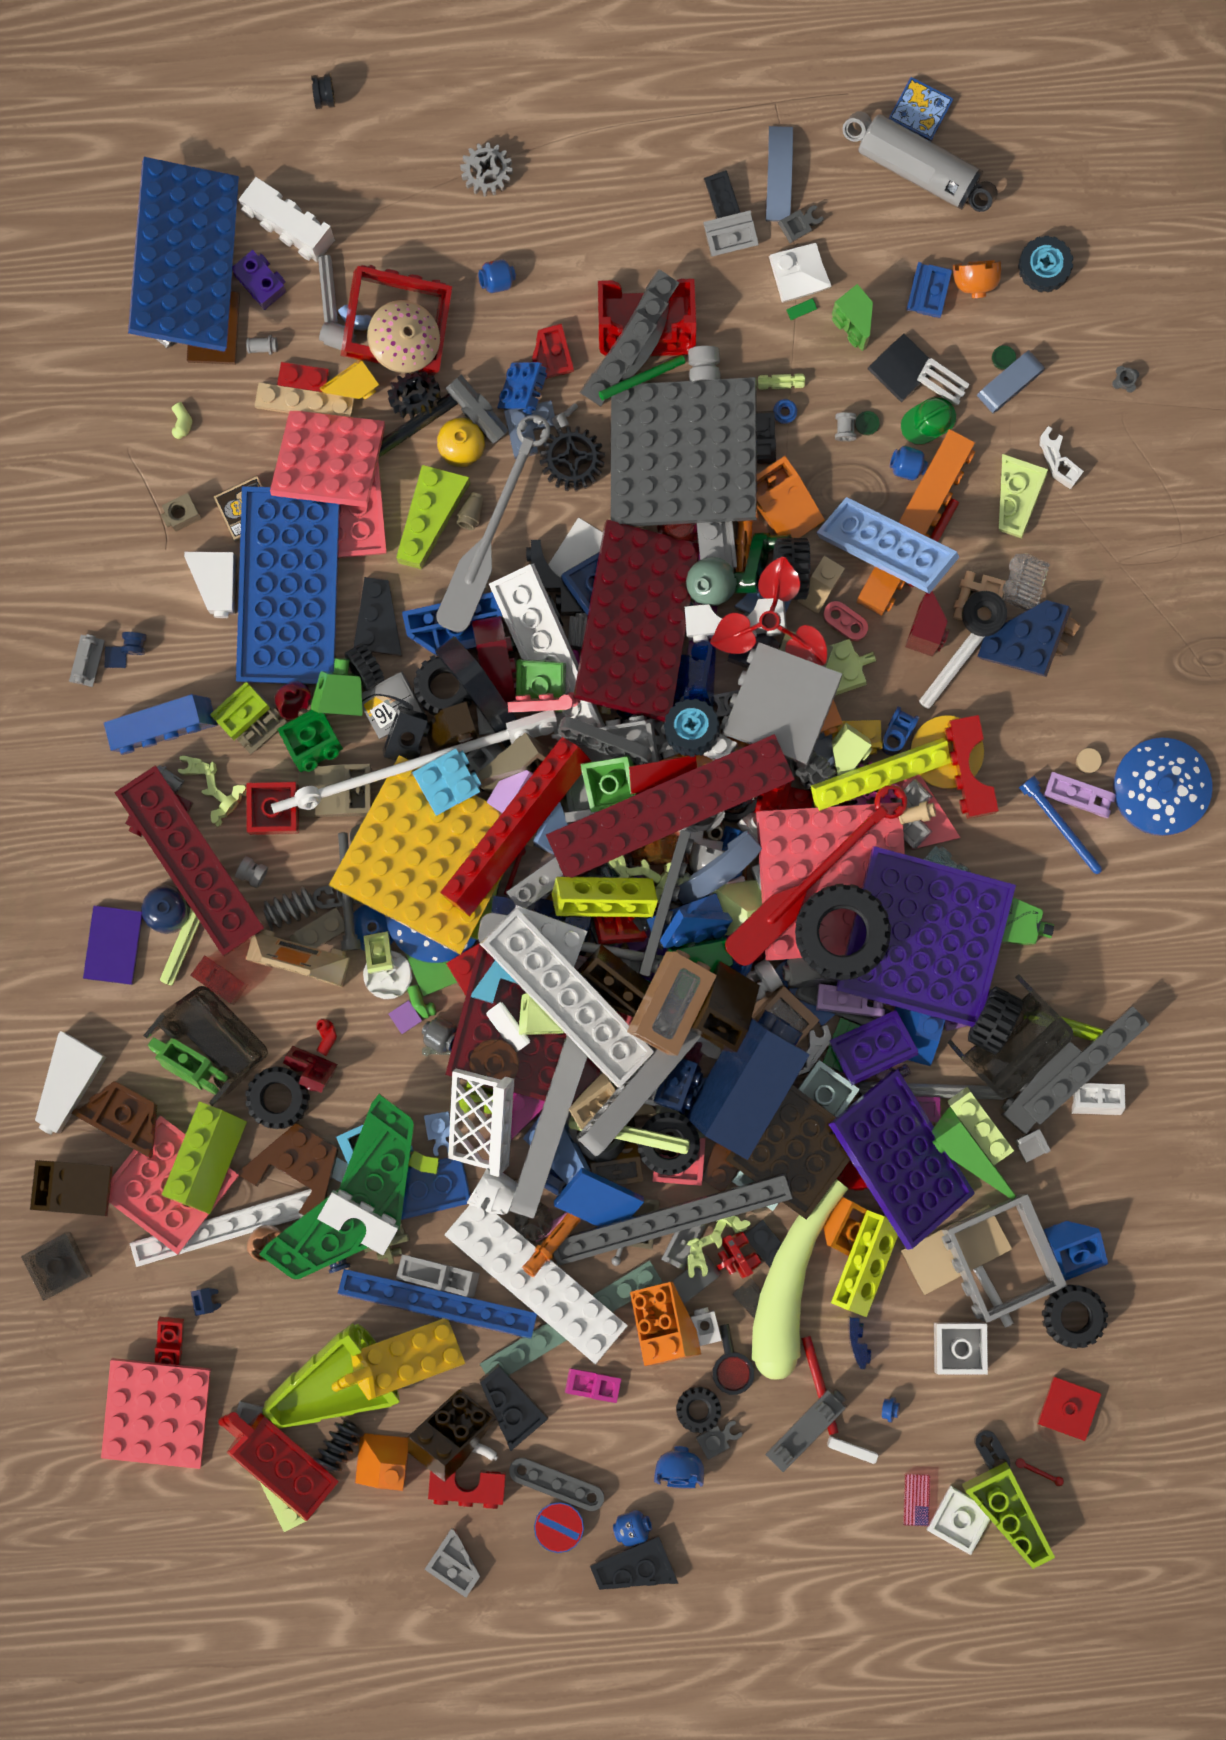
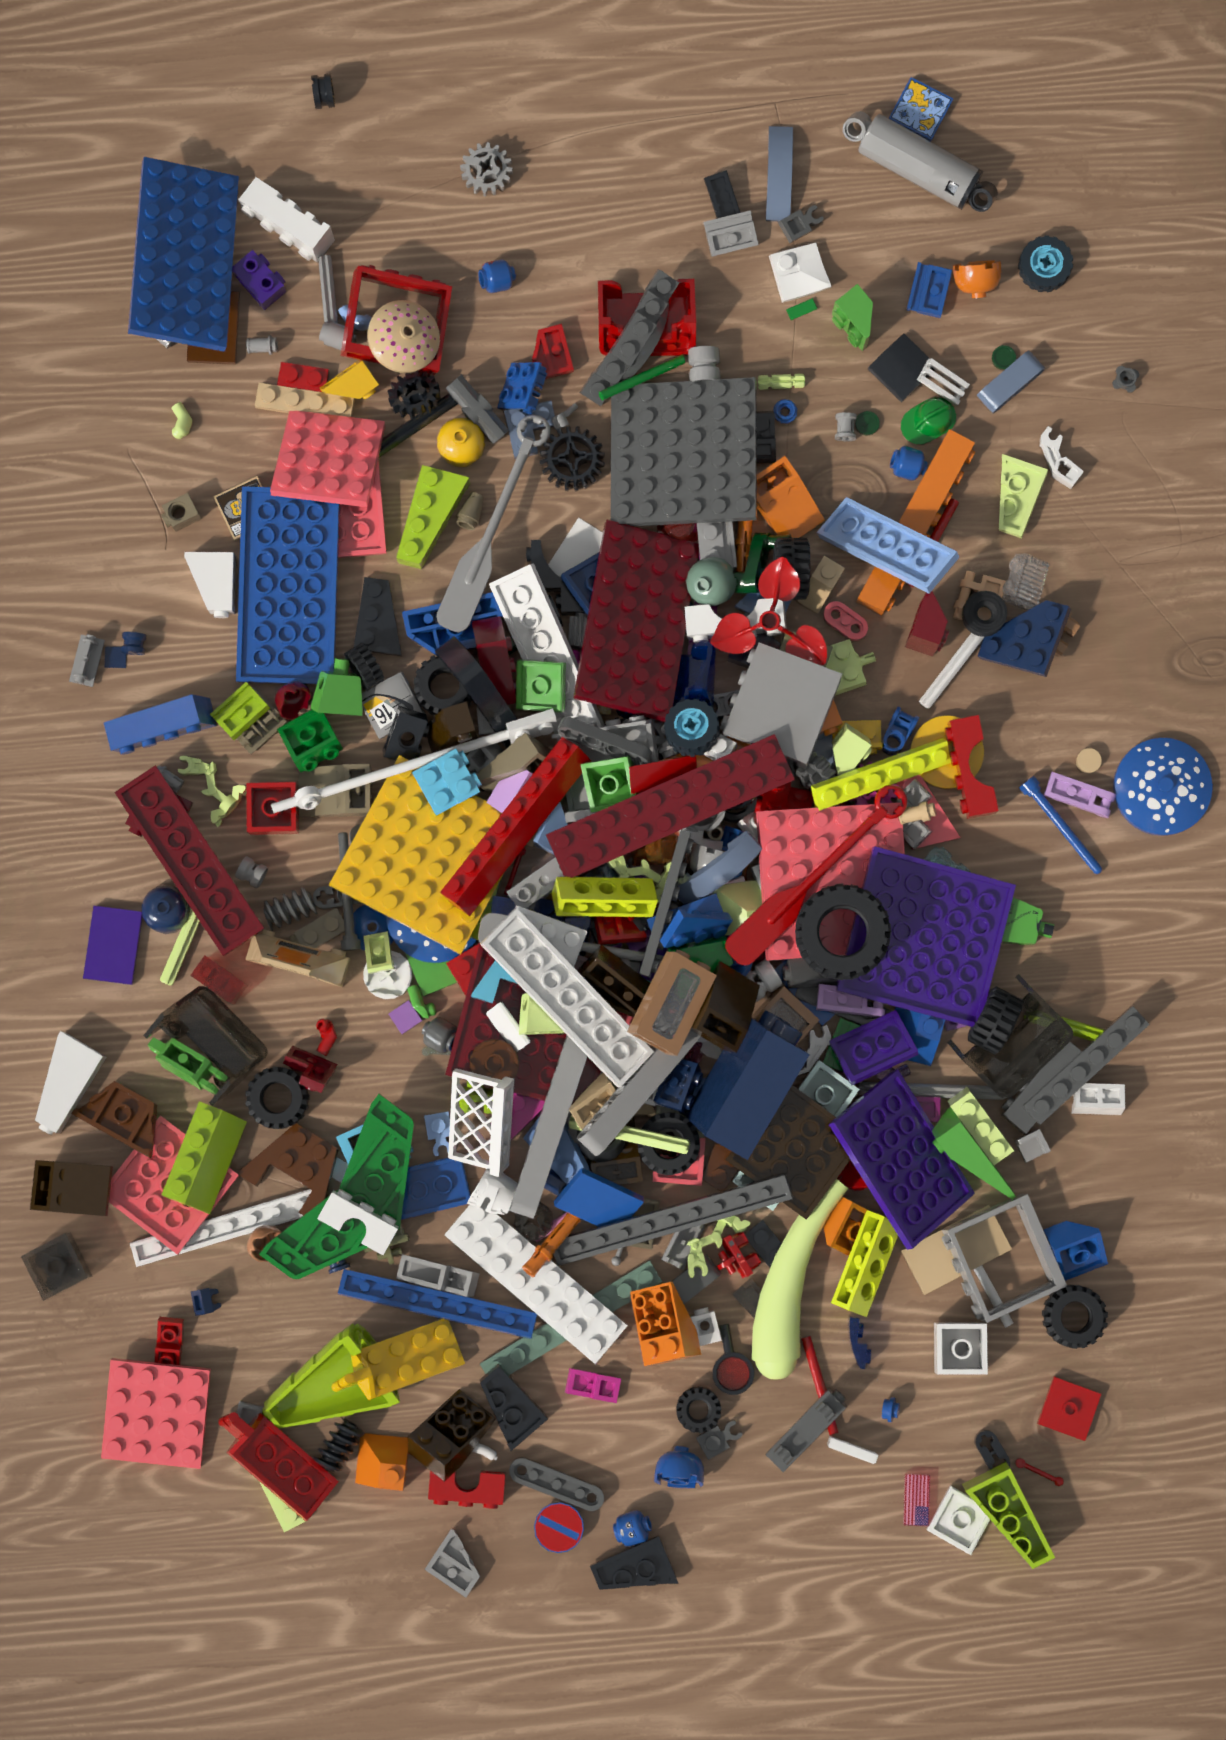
(424, 1163): lime piece -> none
(543, 703): coral plate -> none

